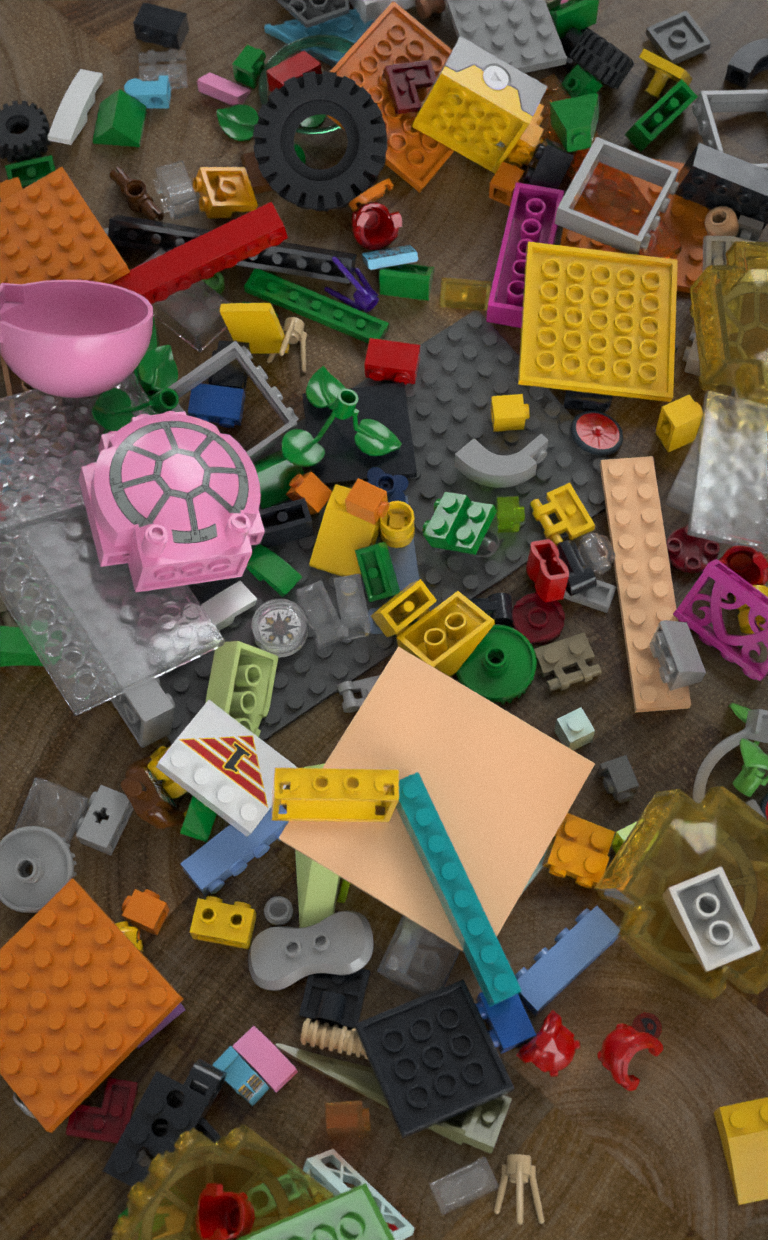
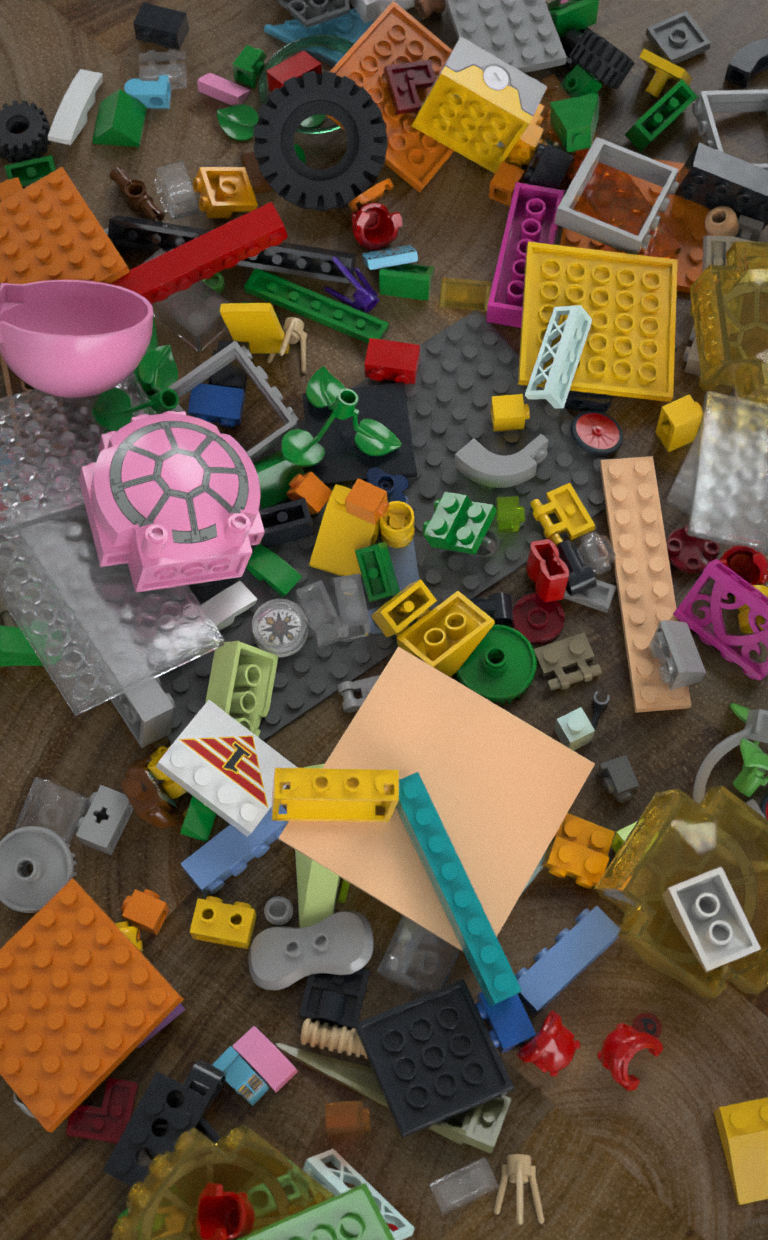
(565, 354): none -> light aqua fence
(598, 708): none -> black hand

